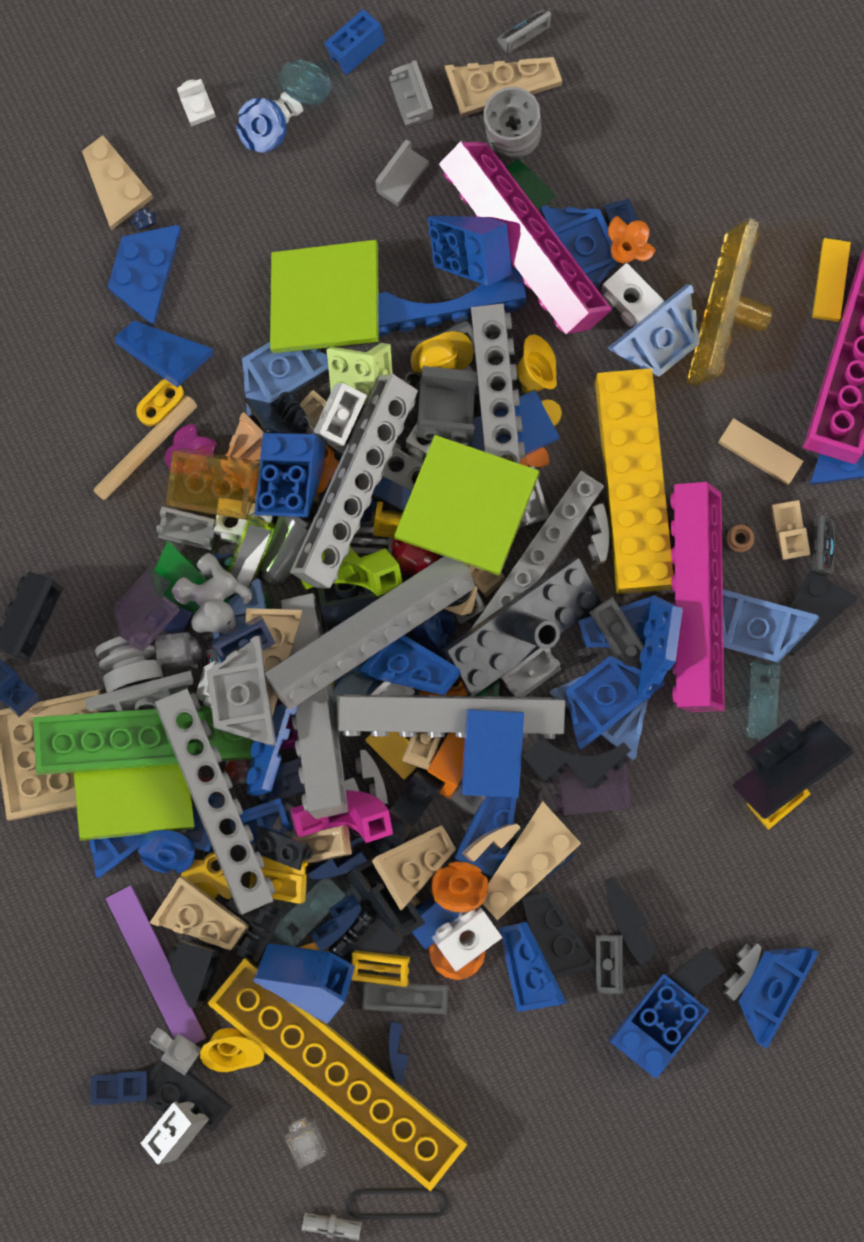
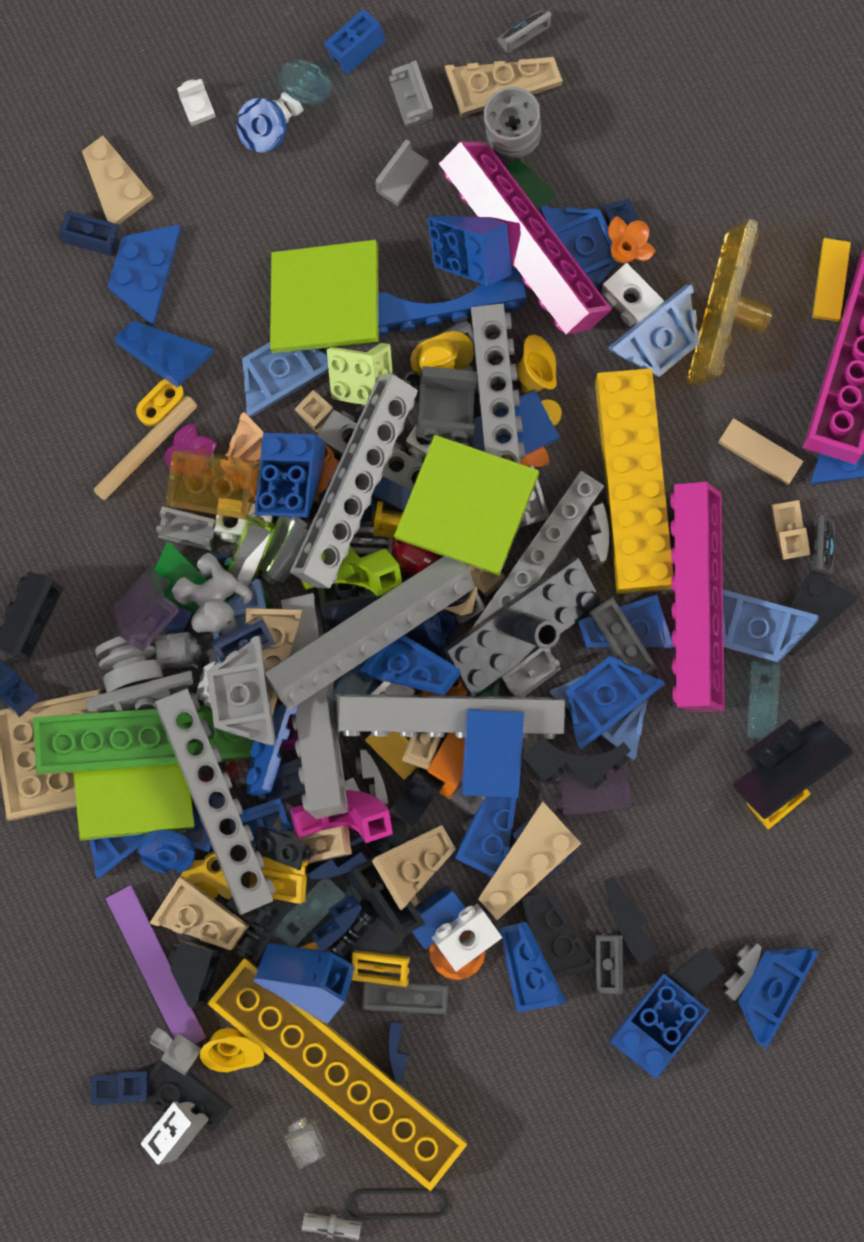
(88, 233): none -> dark blue slope
(144, 219): dark blue plate -> none
(283, 417): black hinge -> none
(339, 414): white brick -> none
(459, 887): orange tile -> none
(497, 836): tan slope -> none
(660, 643): blue wing -> none
(742, 530): medium nougat plate -> none

